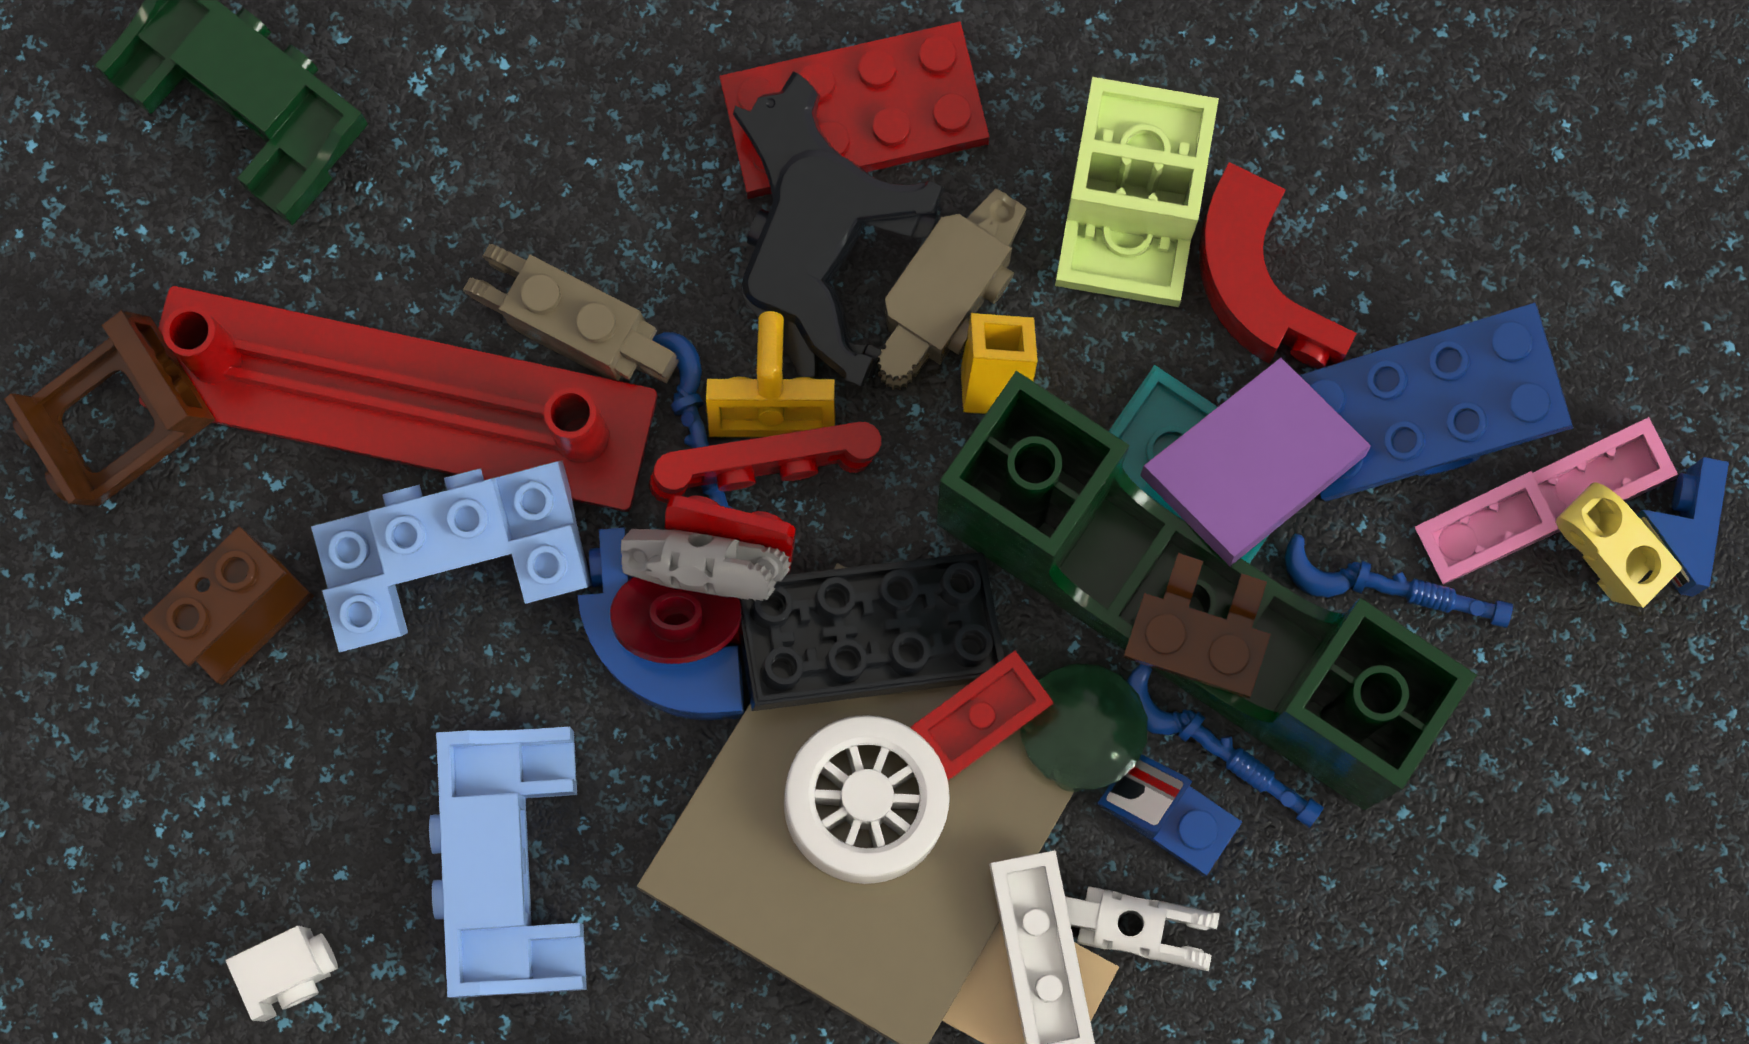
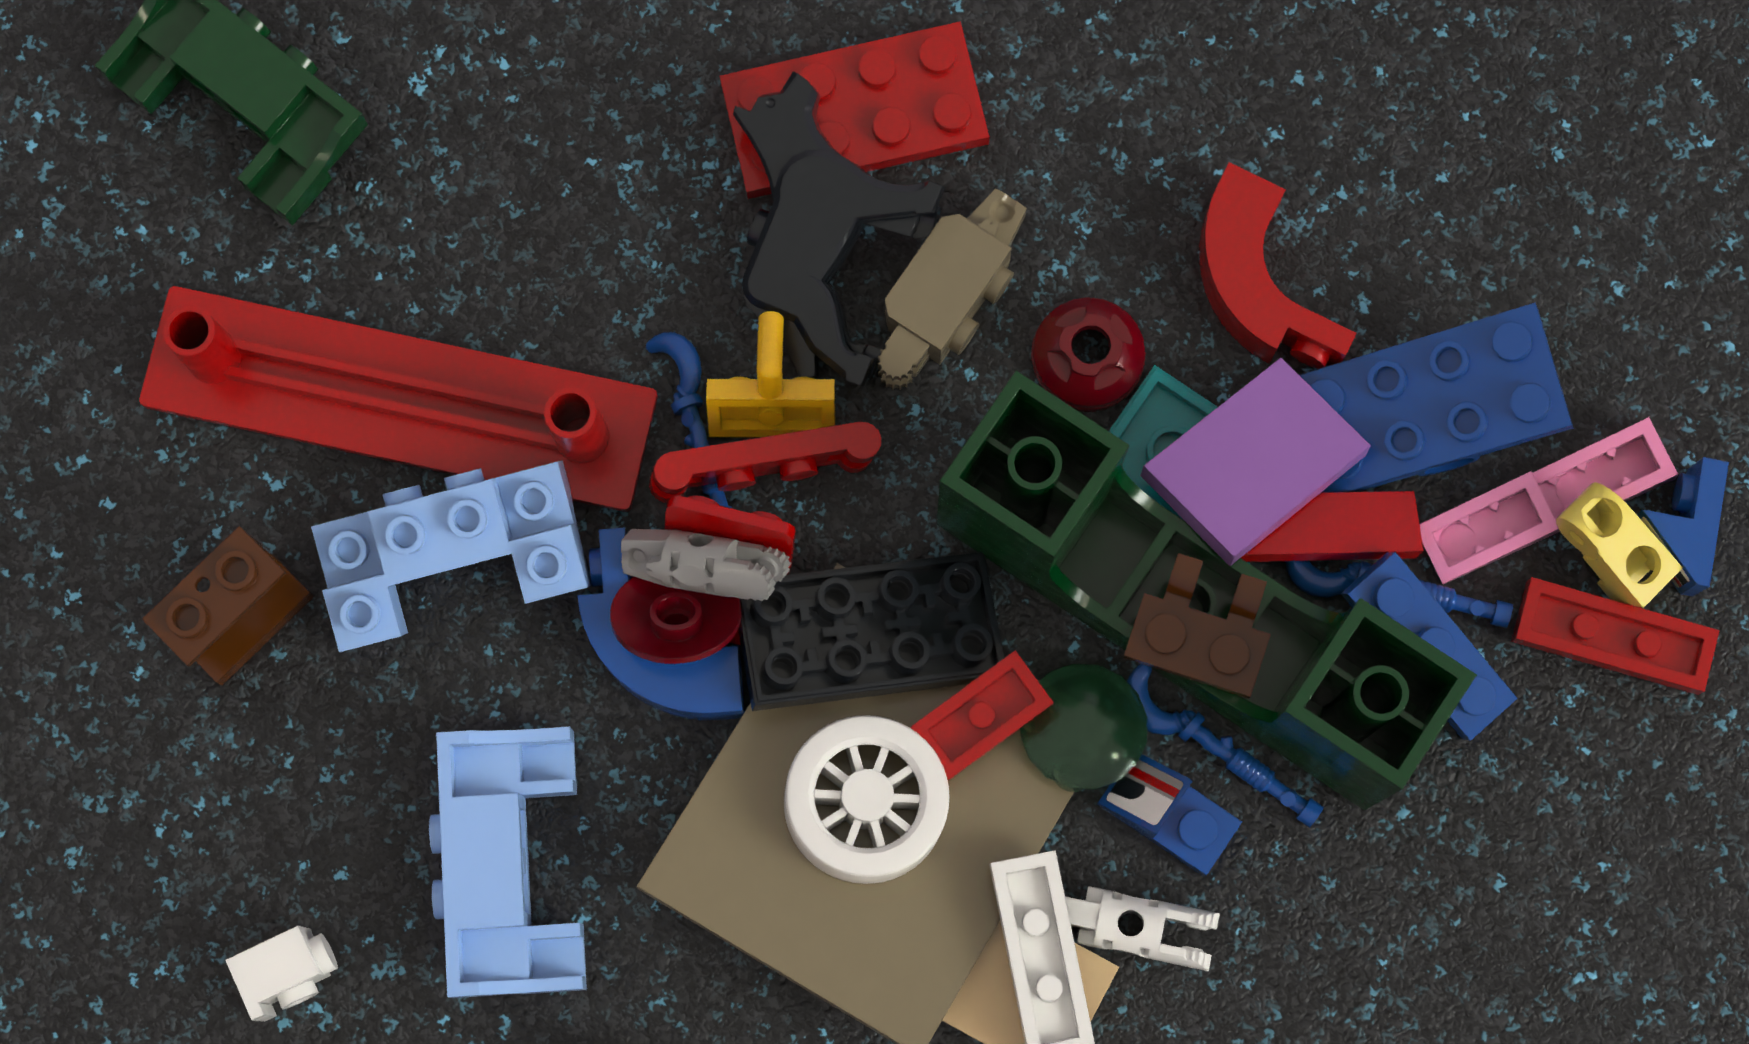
(159, 379): reddish brown window -> none
(573, 318): dark tan hinge -> none
(992, 354): yellow brick -> none
(1083, 384): none -> dark red piece
(1136, 191): yellowish green bracket -> none
(1346, 529): none -> red tile
(1401, 596): none -> blue plate
(1615, 636): none -> red plate

